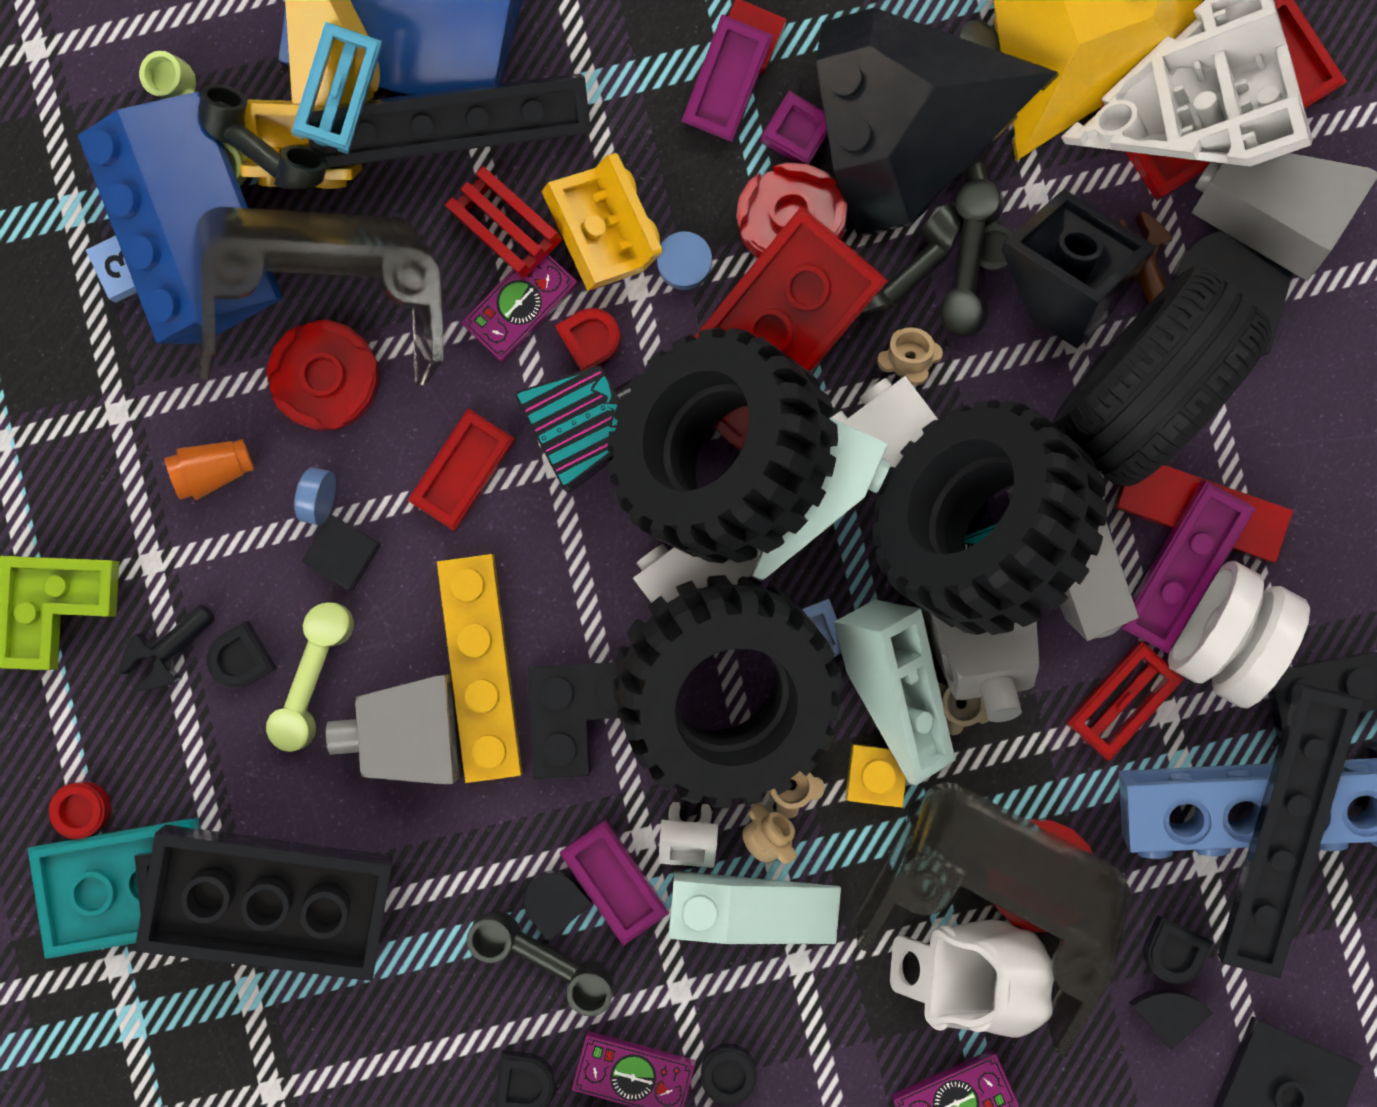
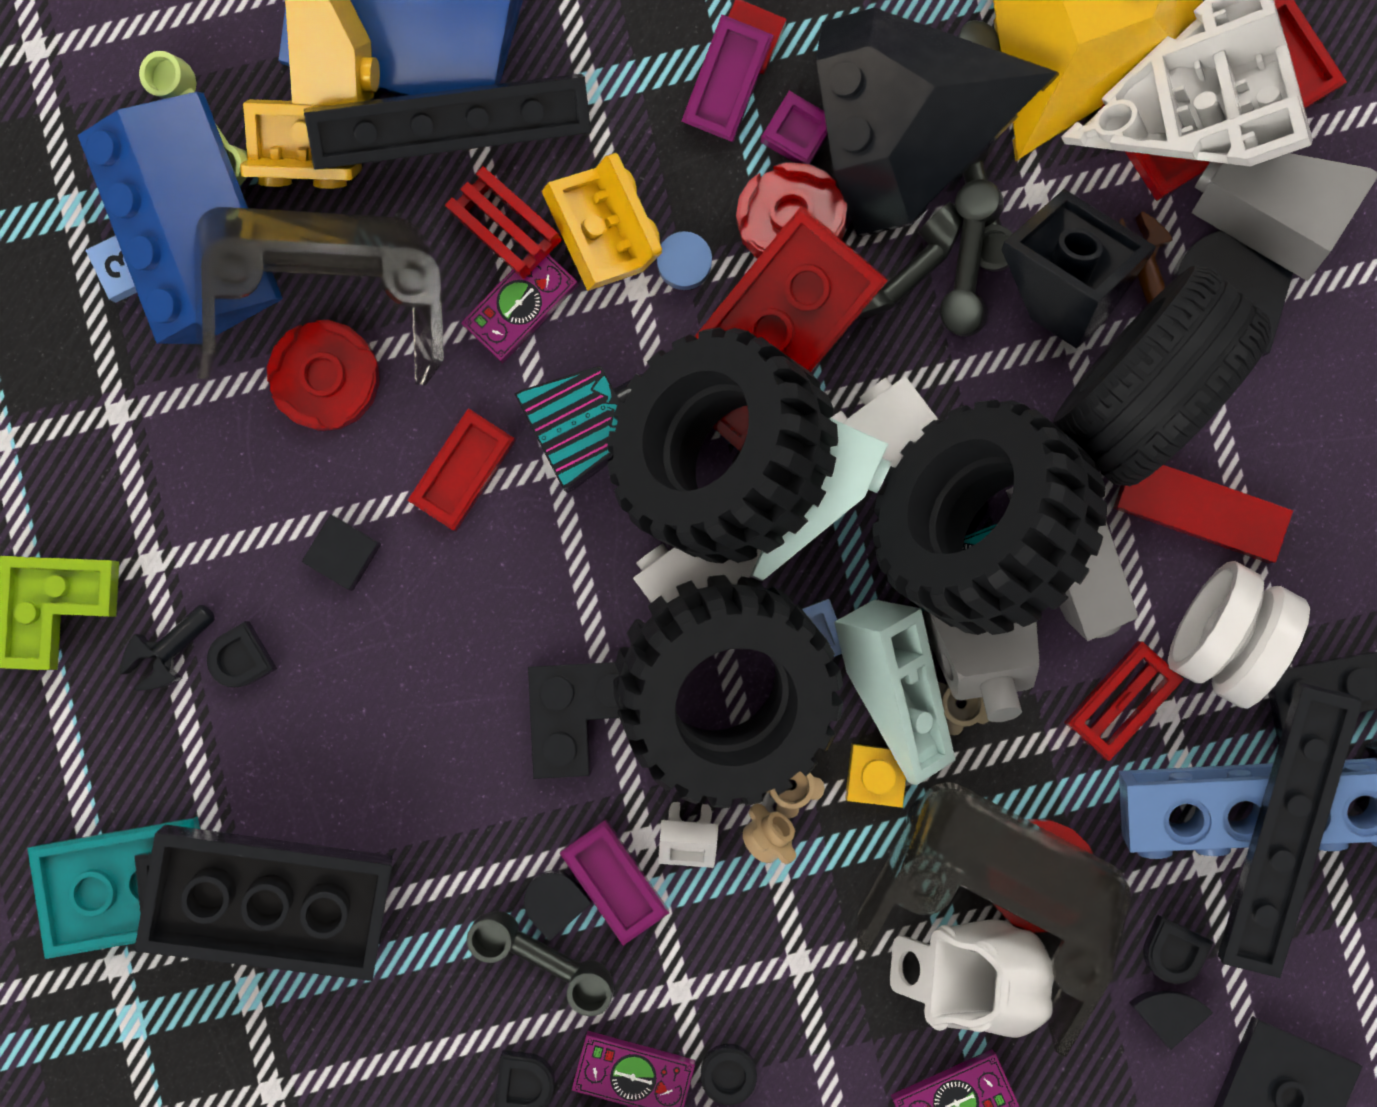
(79, 810): red tile -> none
(207, 467): orange cone -> none
(223, 115): pearl dark grey bar -> none
(315, 496): medium blue tile -> none
(323, 134): medium azure tile -> none
(324, 627): yellowish green bar -> none
(403, 733): light grey torso -> none
(479, 668): yellow plate -> none
(590, 337): red tile -> none
(752, 910): light aqua slope -> none
(914, 344): tan plate -> none
(1187, 565): magenta tile -> none

